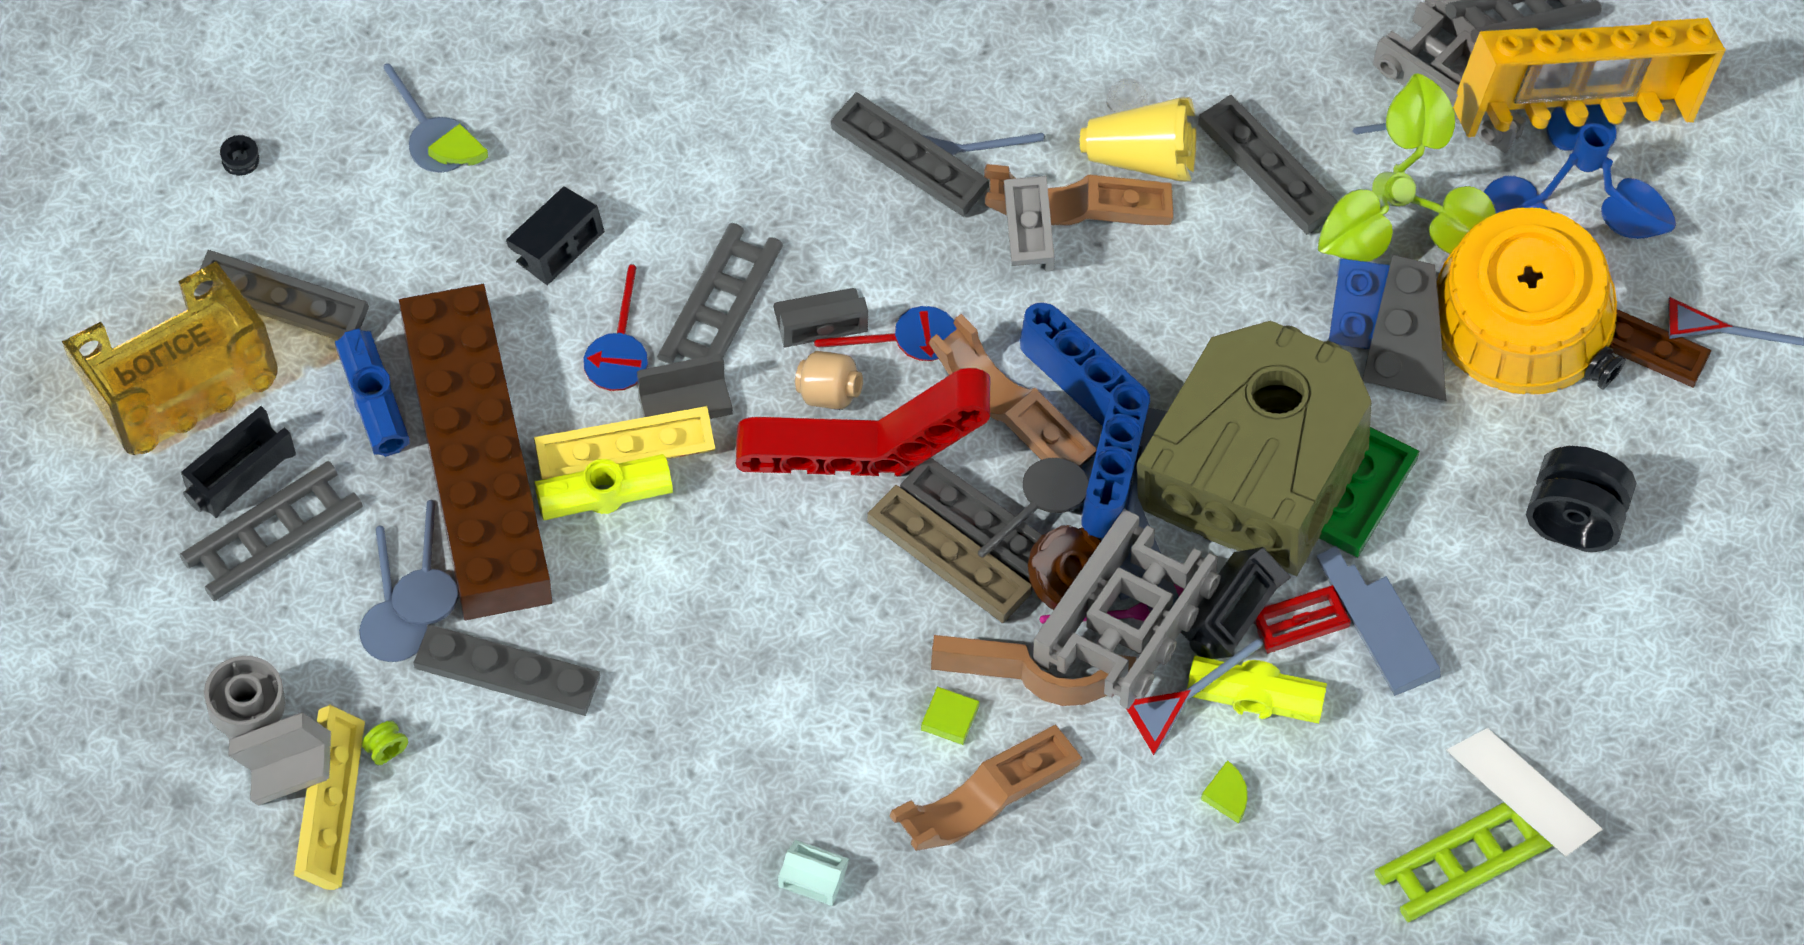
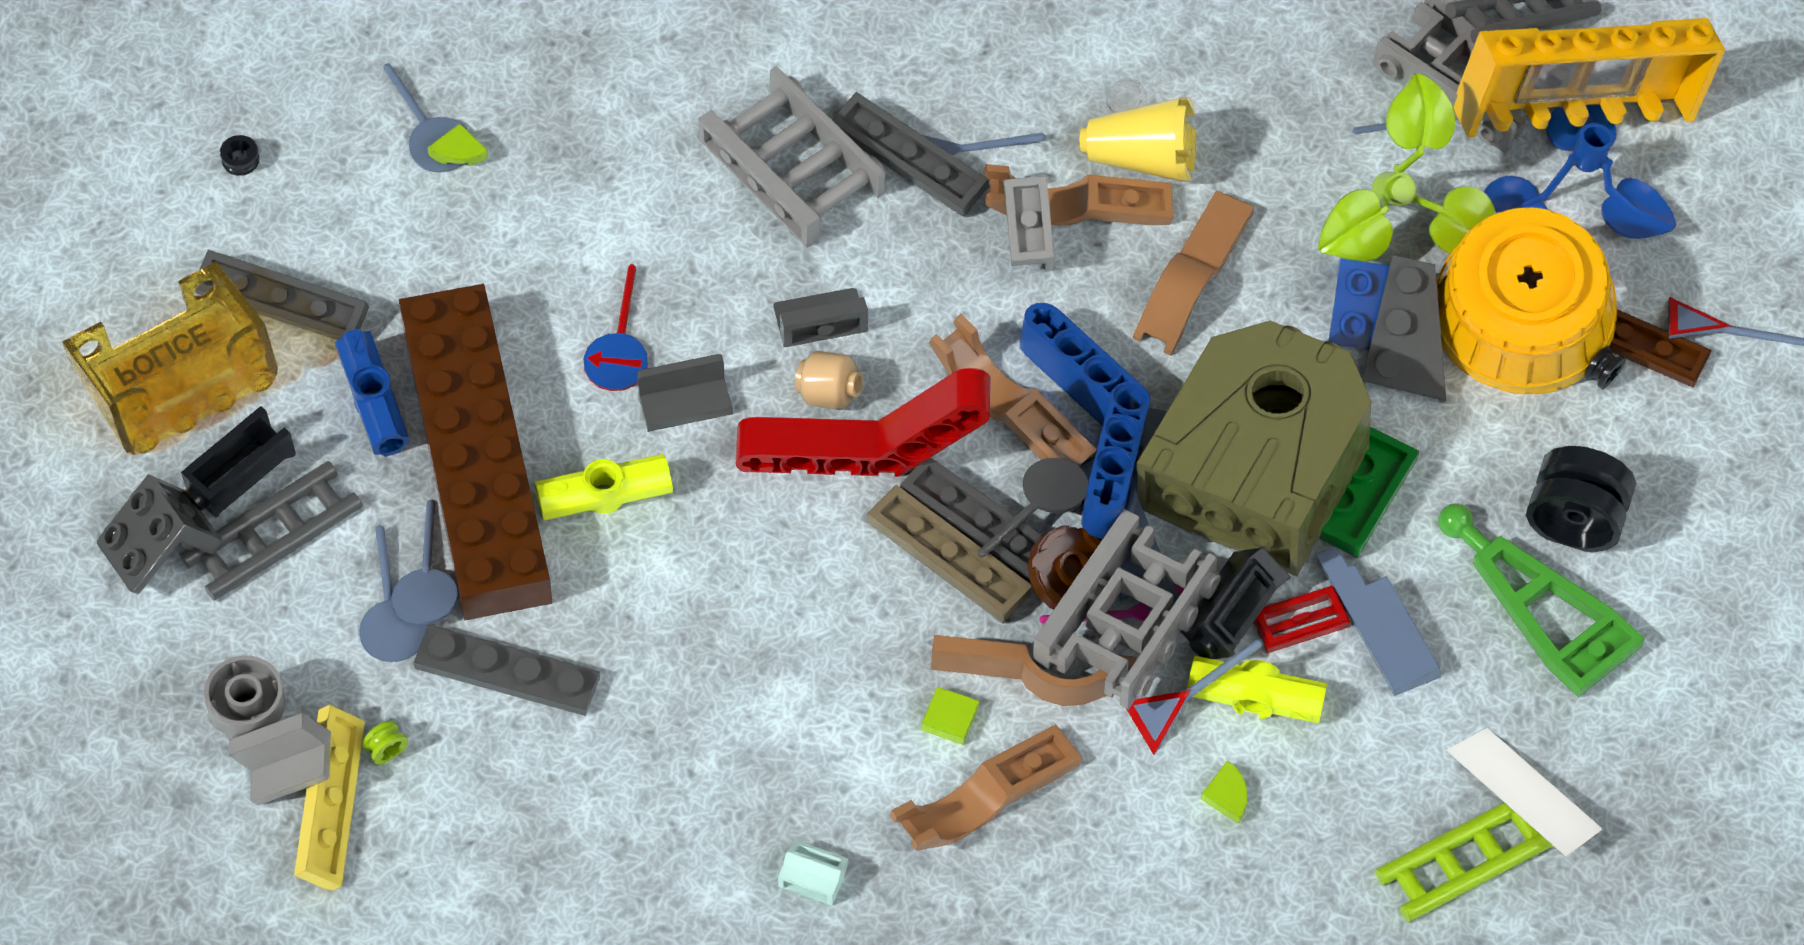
(151, 528): none -> dark grey bracket
(556, 234): black hinge -> none
(668, 434): light yellow plate -> none
(714, 278): dark grey bar -> none
(774, 189): none -> light grey fence
(911, 333): blue piece -> none
(1193, 269): none -> medium nougat piece
(1268, 163): dark grey plate -> none
(1587, 656): none -> bright green plate

